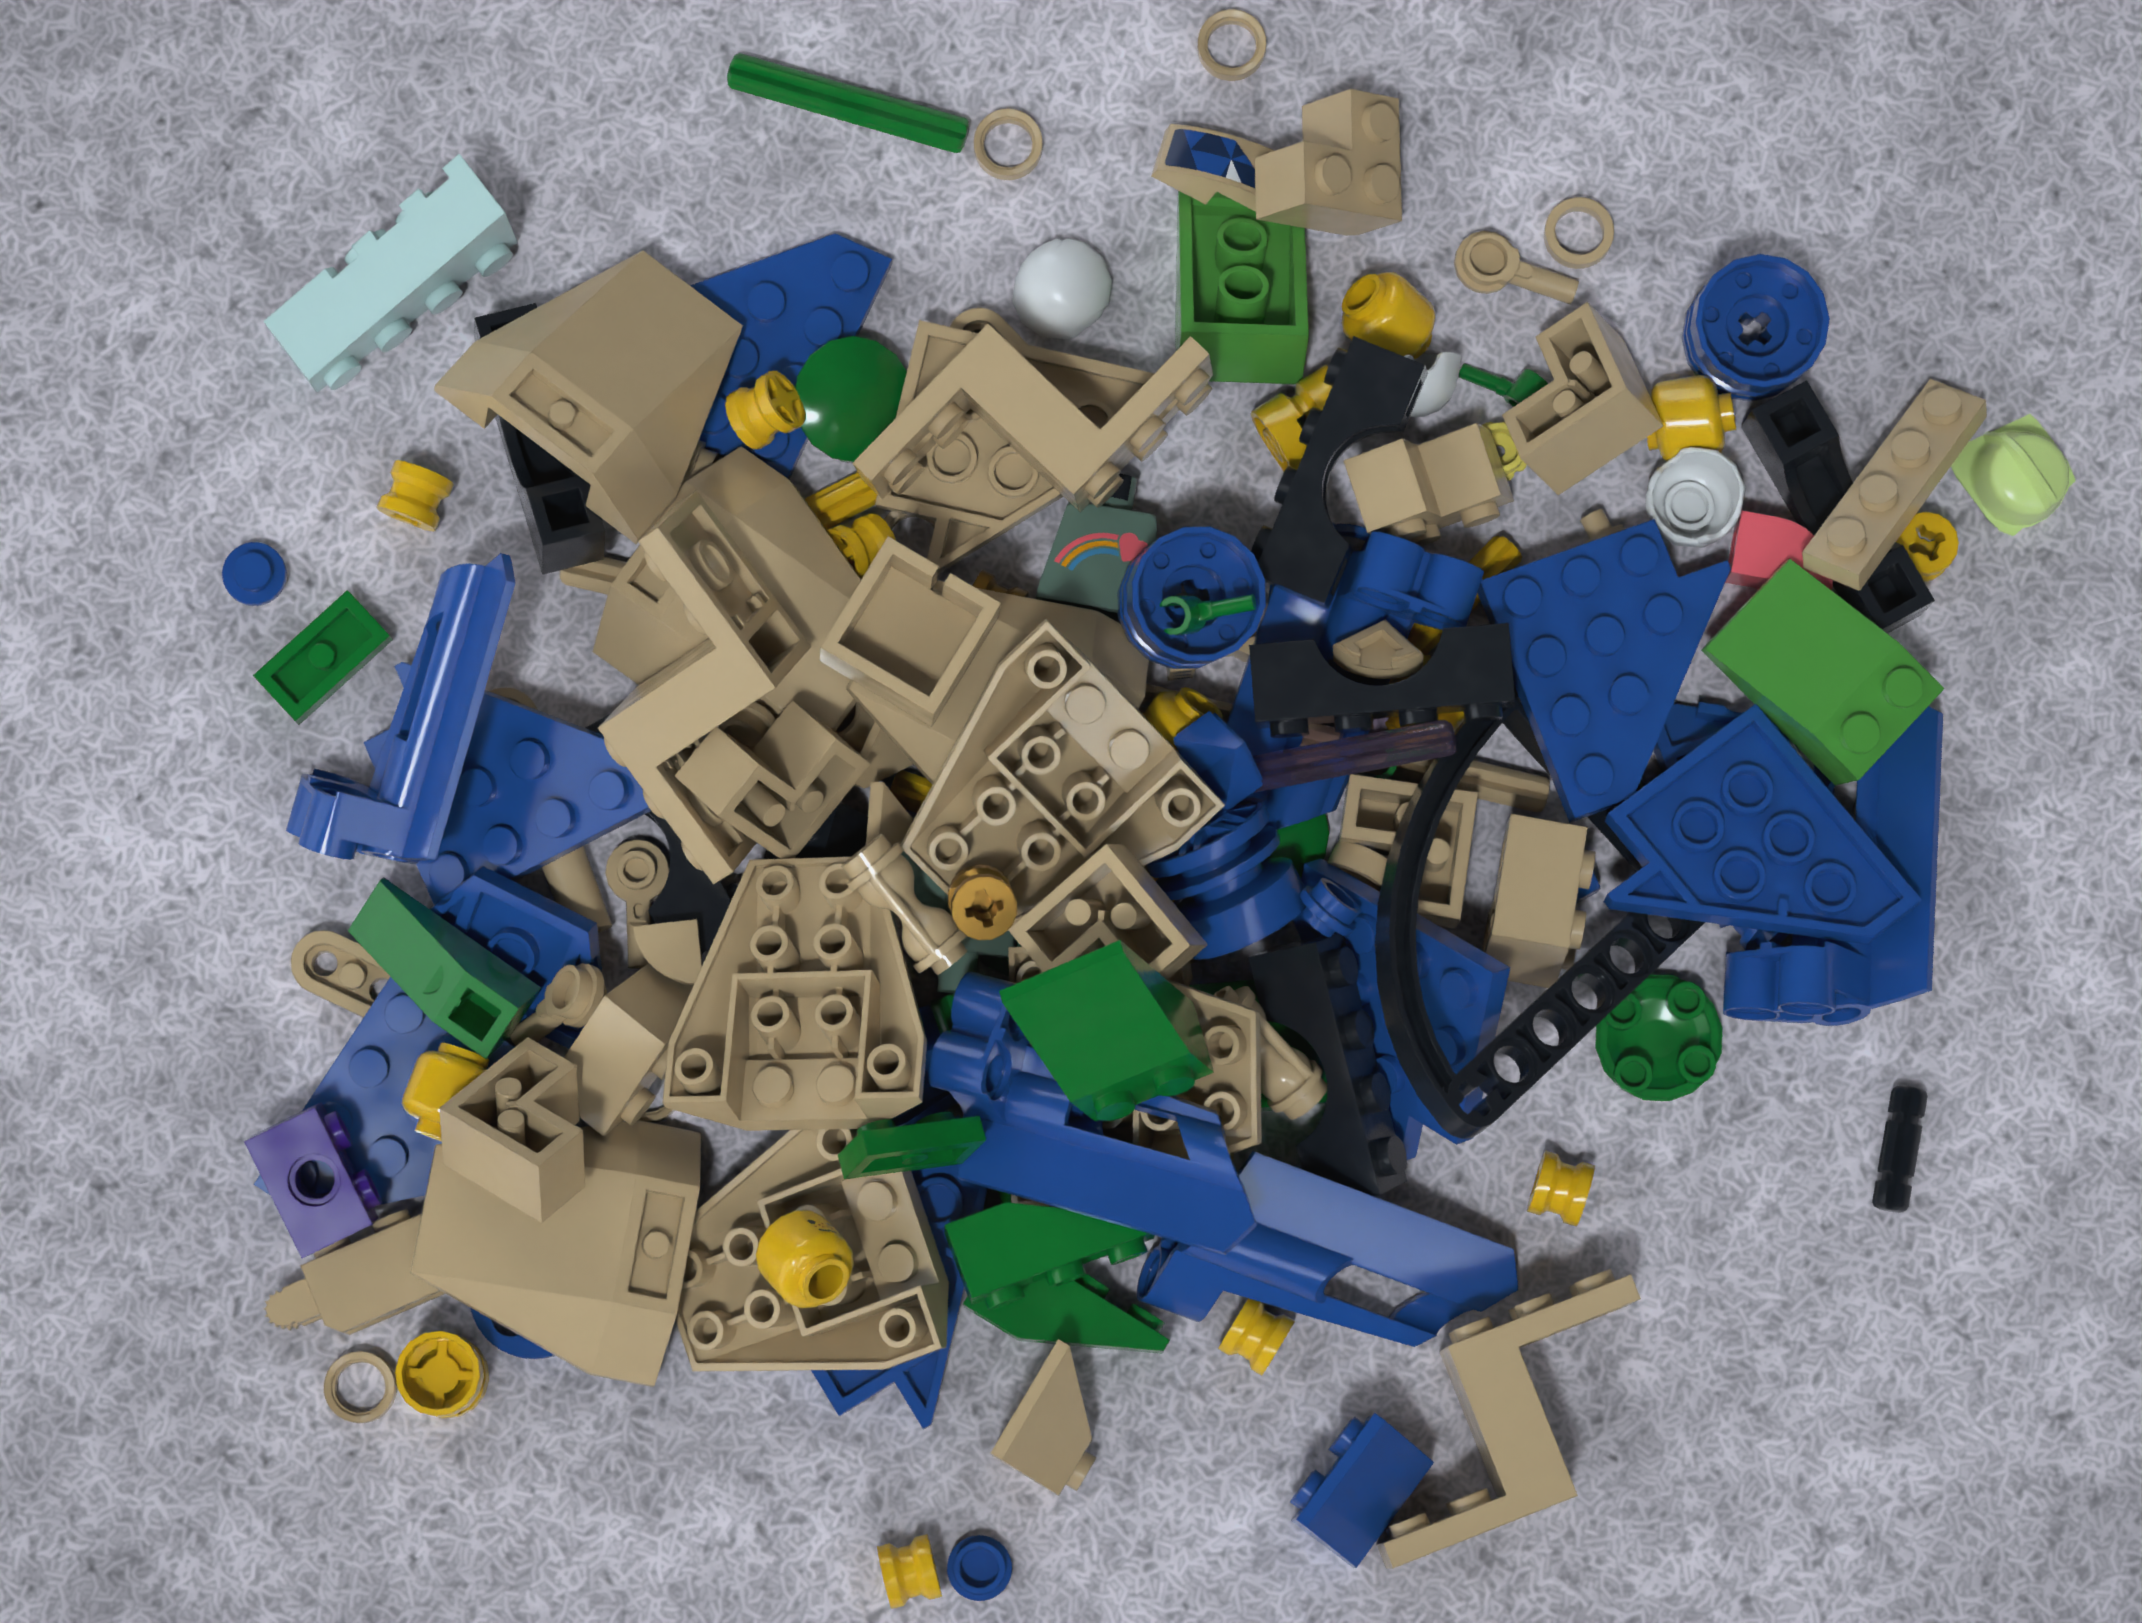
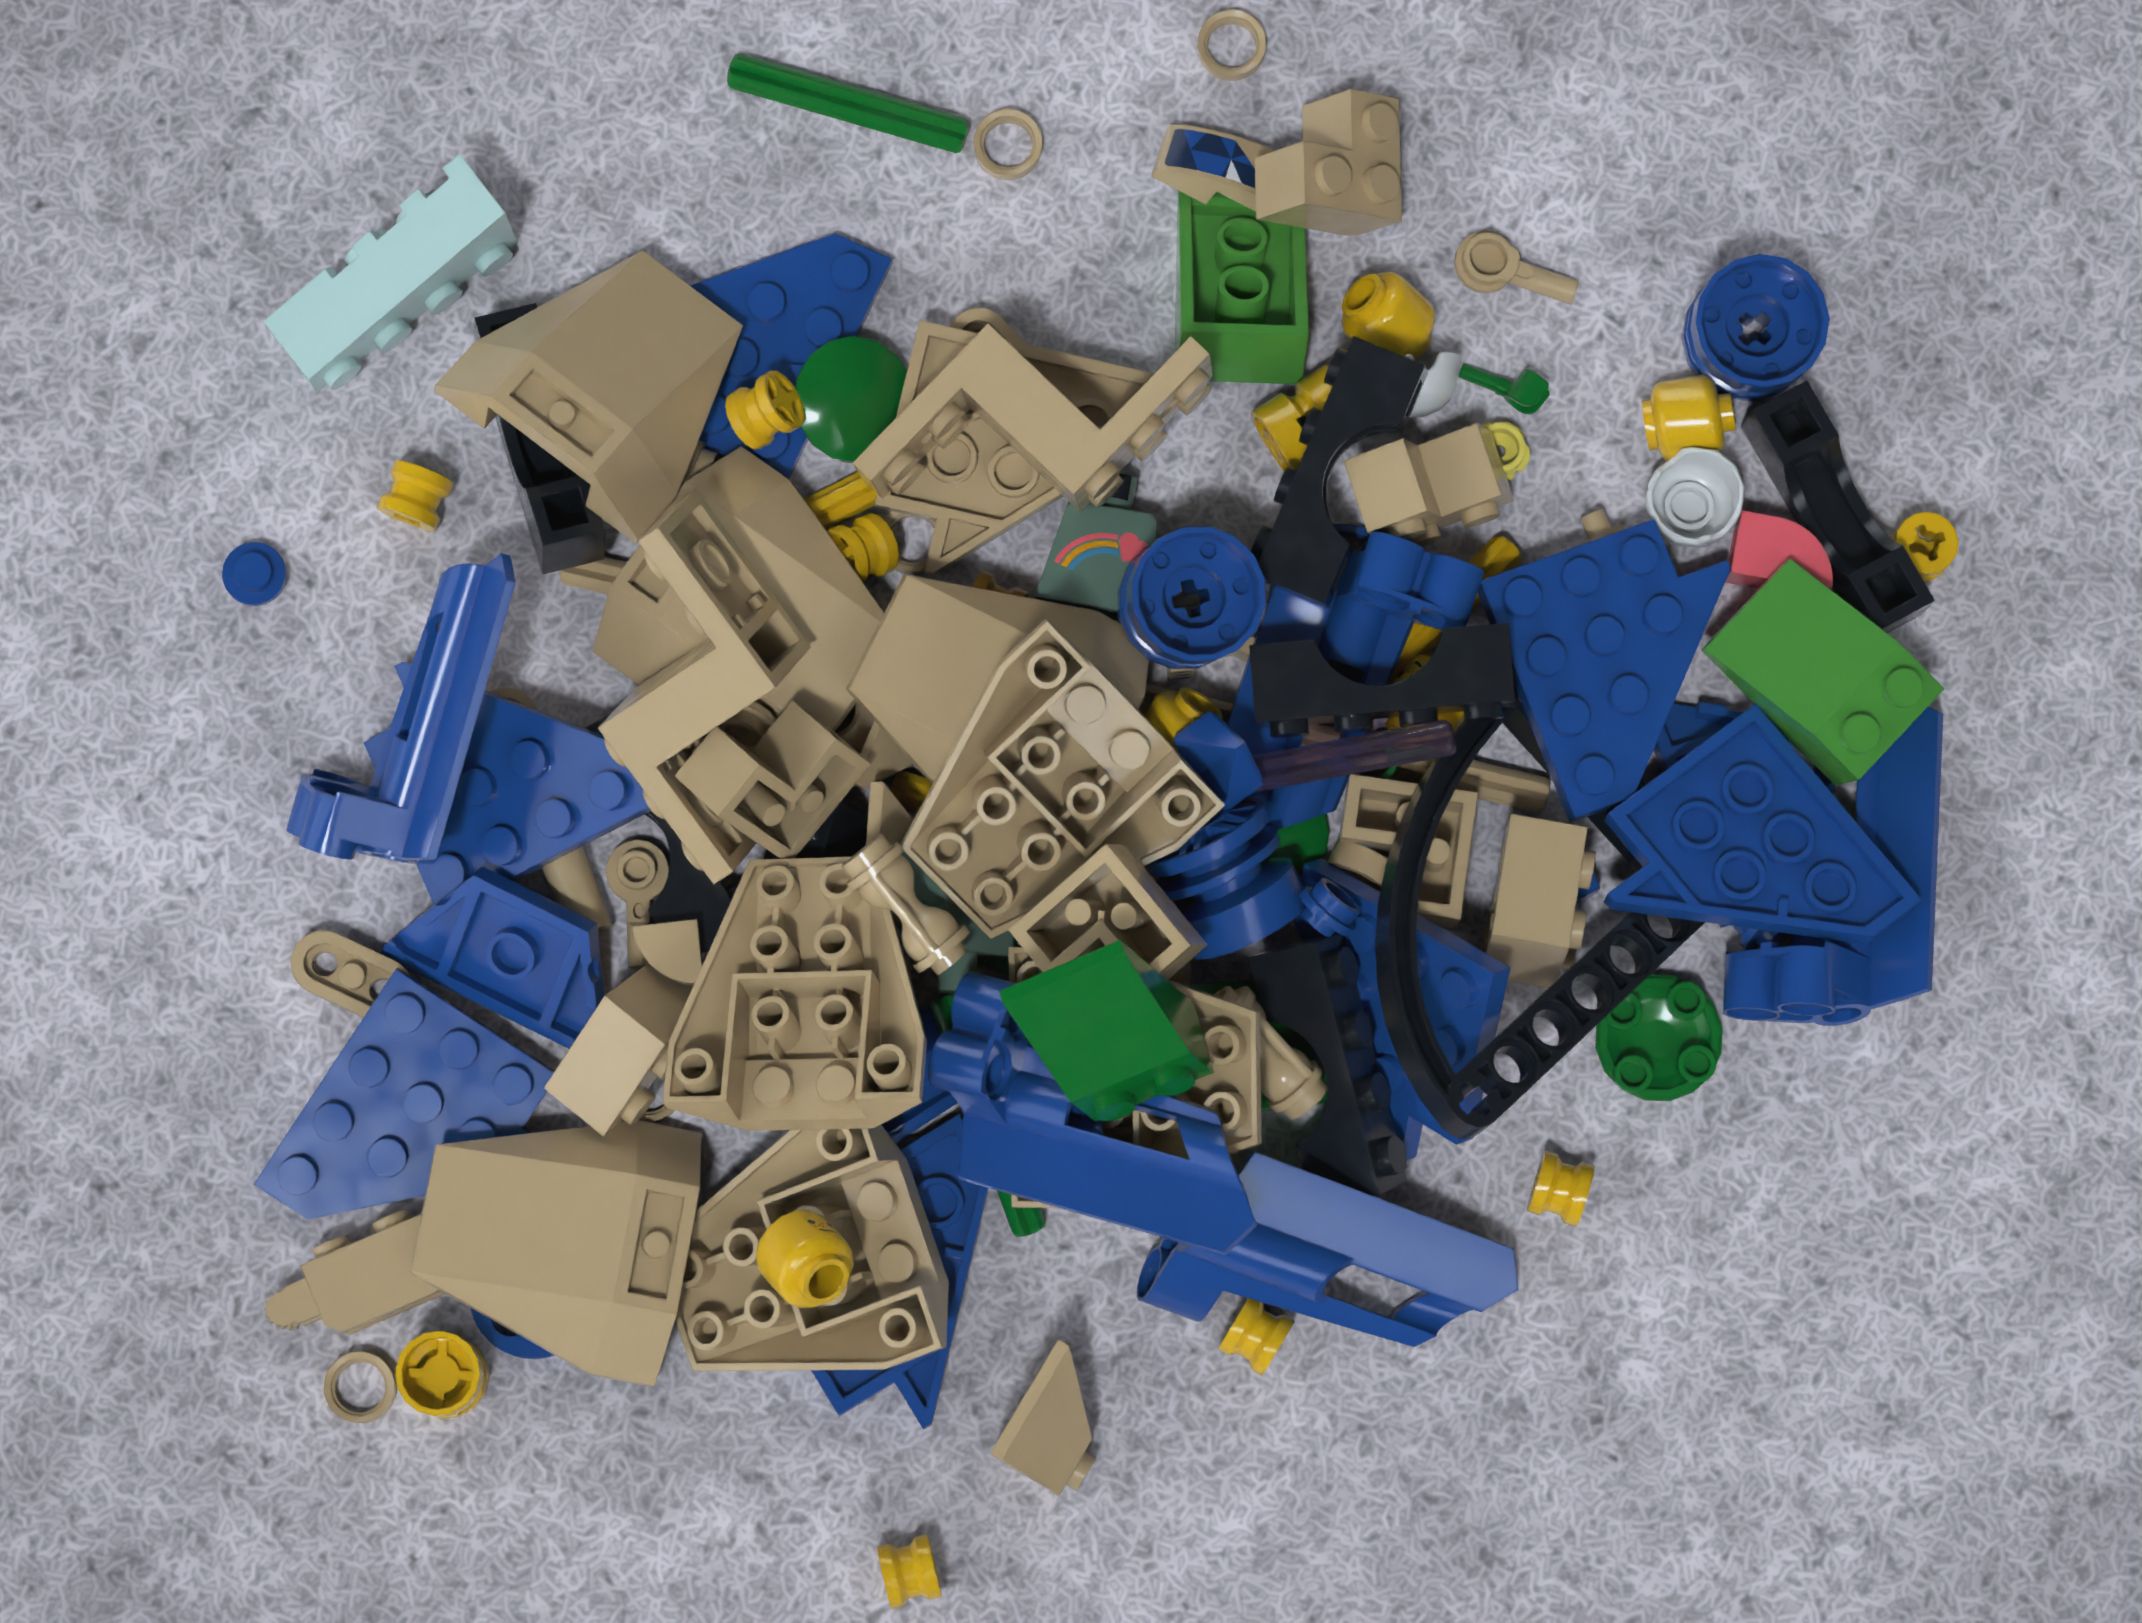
(311, 1217): brick -> none
(323, 657): green plate -> none
(436, 1080): yellow head -> none
(443, 969): green slope -> none
(519, 1131): tan brick -> none
(567, 1000): tan plate -> none
(906, 637): tan piece -> none
(929, 1143): green plate -> none
(977, 889): pearl gold wheel -> none
(979, 1568): blue plate -> none
(1026, 1243): green slope -> none
(1061, 288): white hair -> none
(1075, 1316): green slope -> none
(1199, 612): green hand -> none
(1361, 1489): blue slope -> none
(1378, 653): tan tile -> none
(1506, 1418): tan bracket -> none
(1588, 206): tan piece -> none
(1589, 409): tan brick -> none
(1894, 484): tan plate -> none
(1899, 1149): black axle -> none
(2014, 474): yellowish green piece -> none

